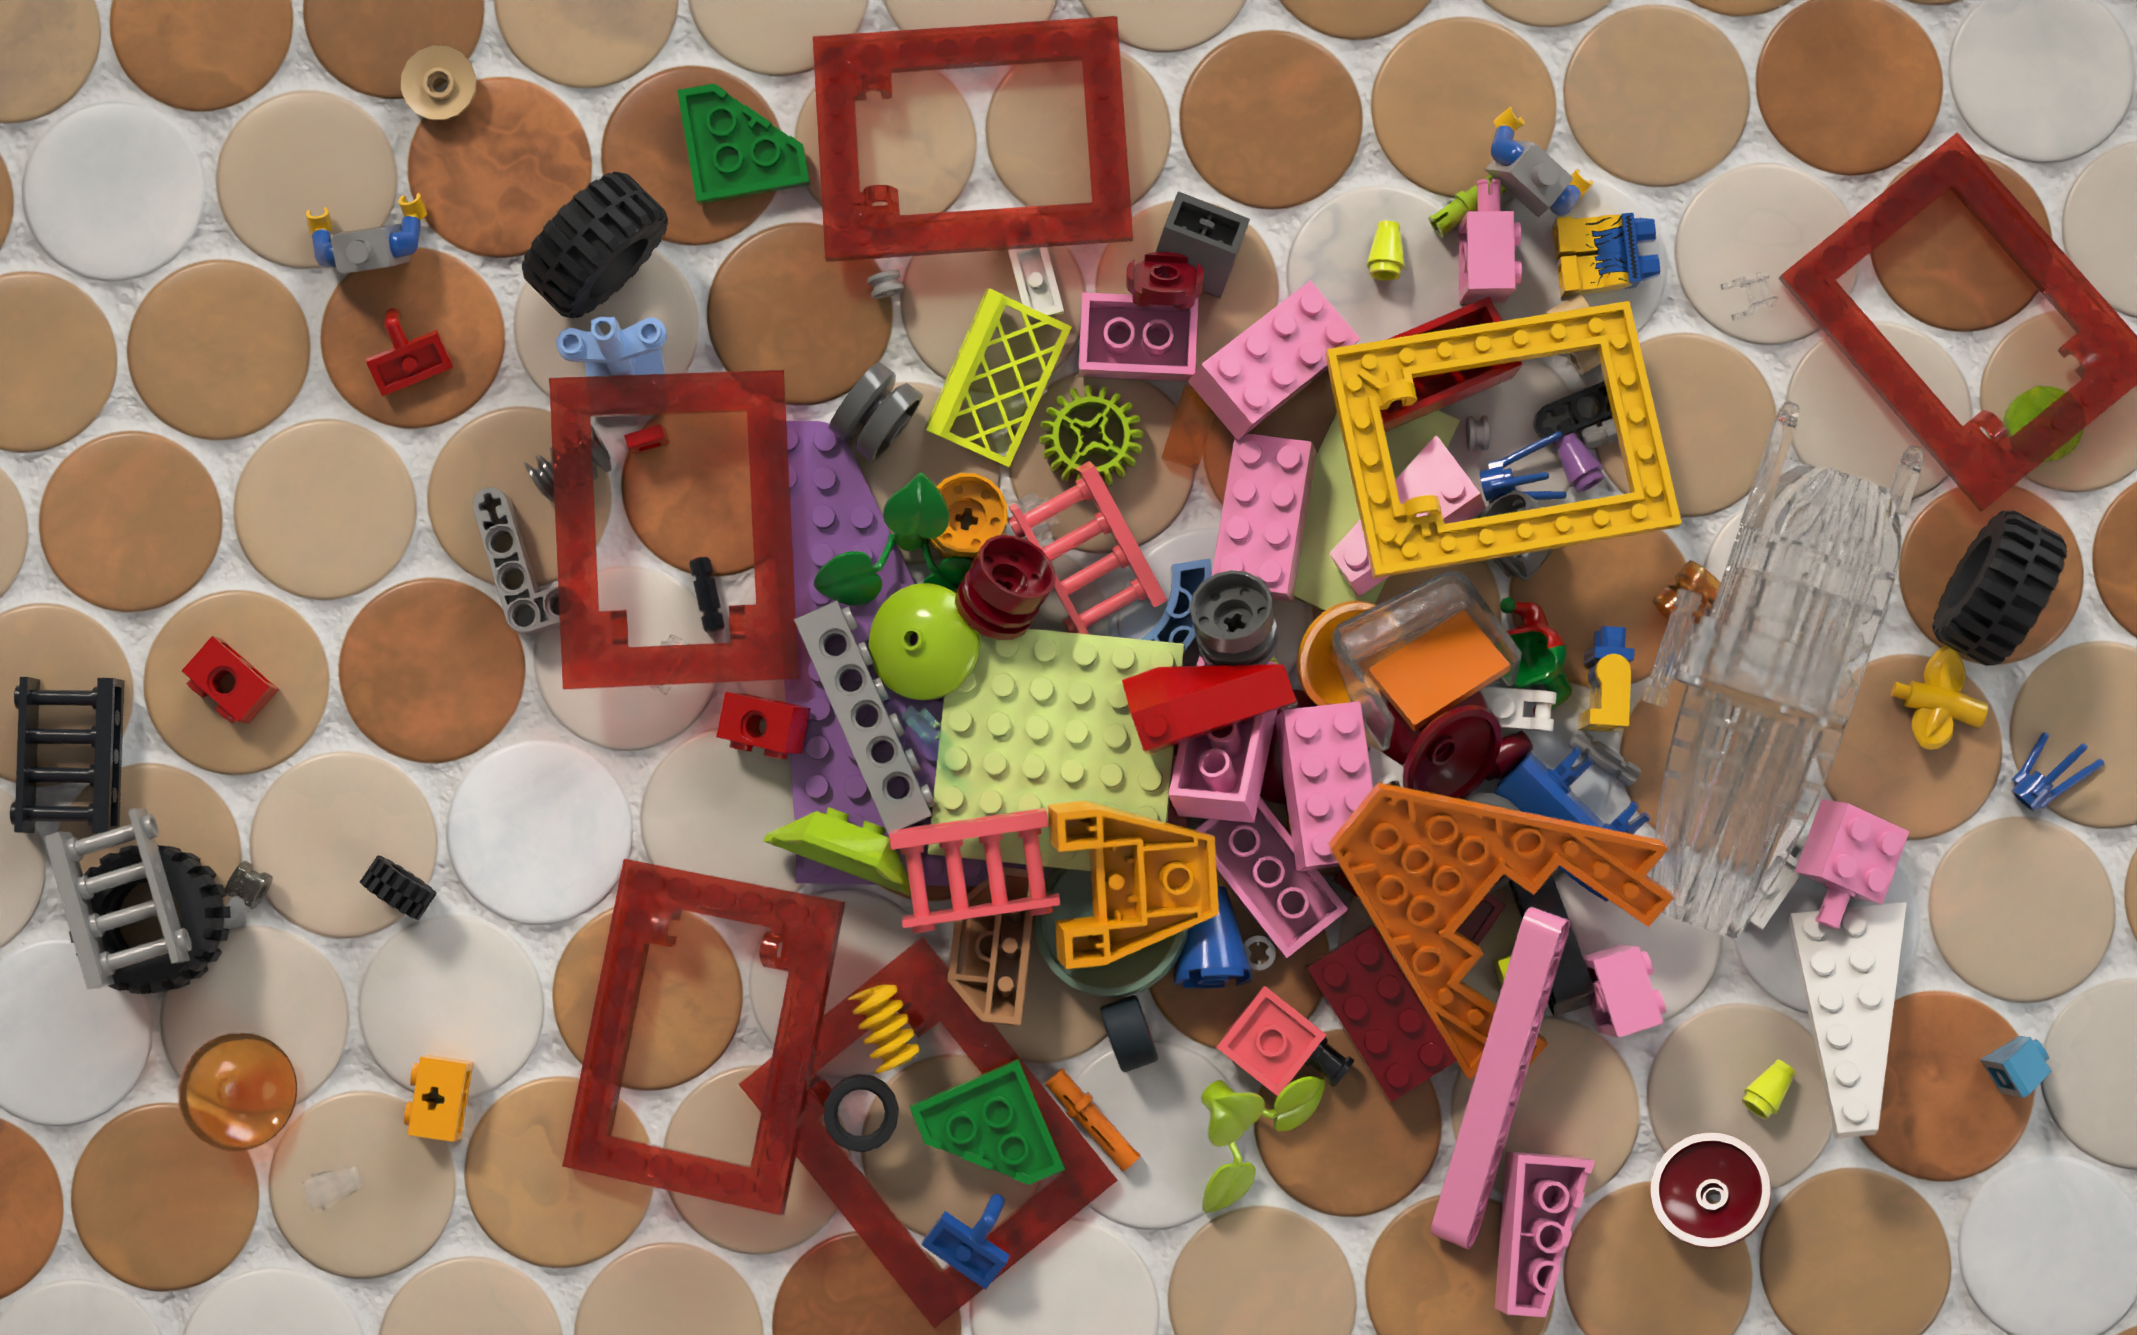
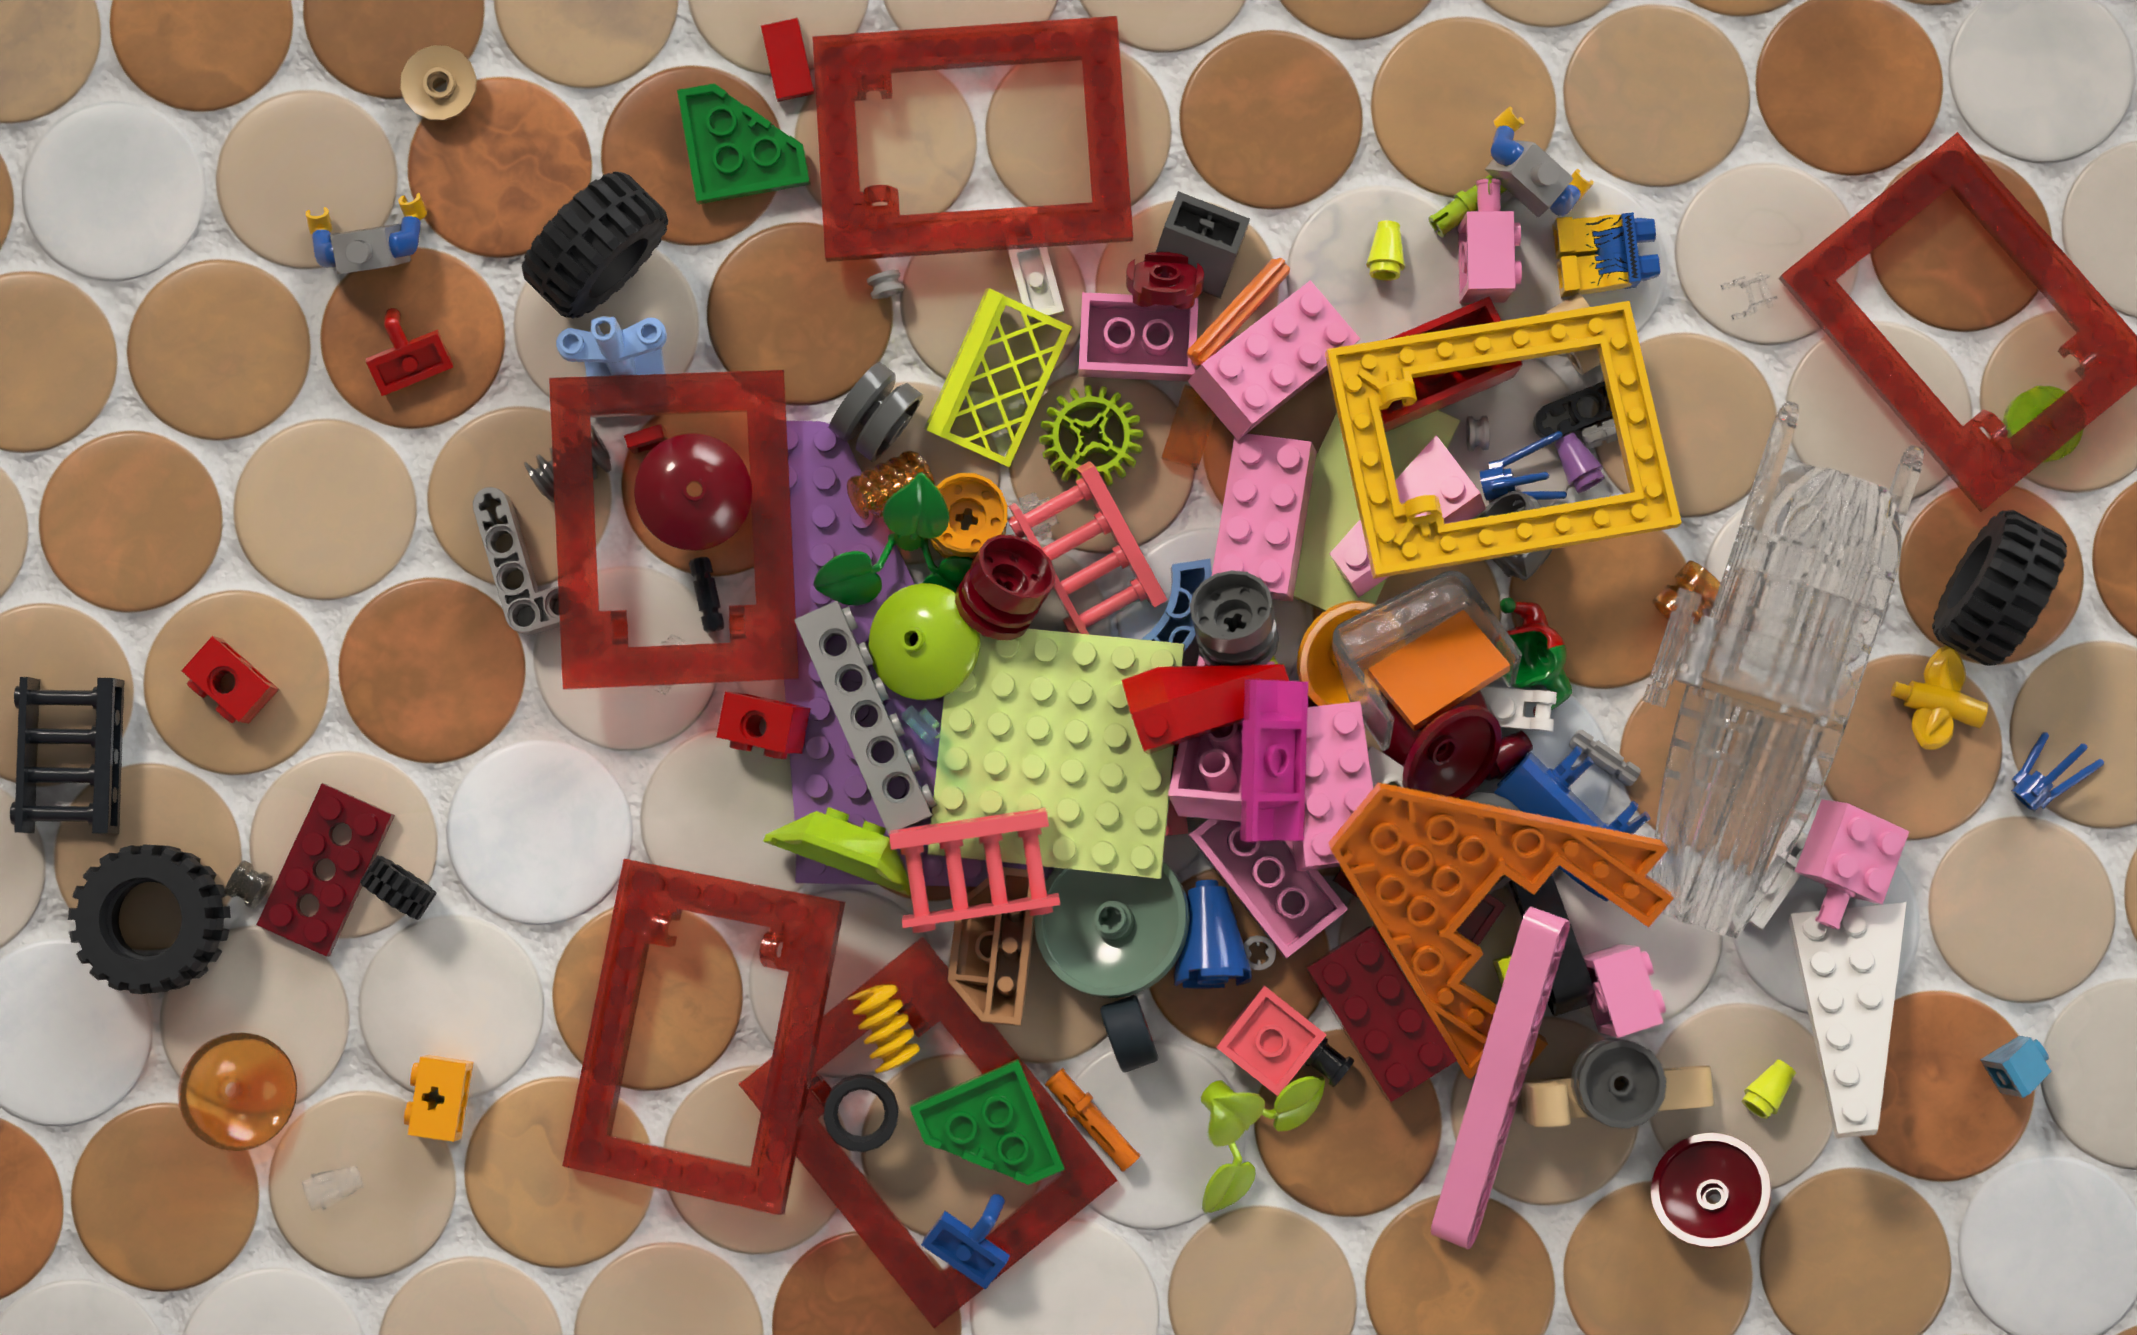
(78, 889): light grey fence -> none
(299, 875): none -> dark red plate
(687, 520): none -> dark red dish
(787, 59): none -> red tile
(877, 485): none -> clear orange piece
(1144, 881): light orange wedge -> none
(1238, 311): none -> orange axle
(1274, 760): none -> dark pink piece
(1535, 1227): bright pink wedge -> none
(1552, 1102): none -> tan beam
(1594, 1083): none -> dark grey wheel
(1608, 681): yellow hips -> none

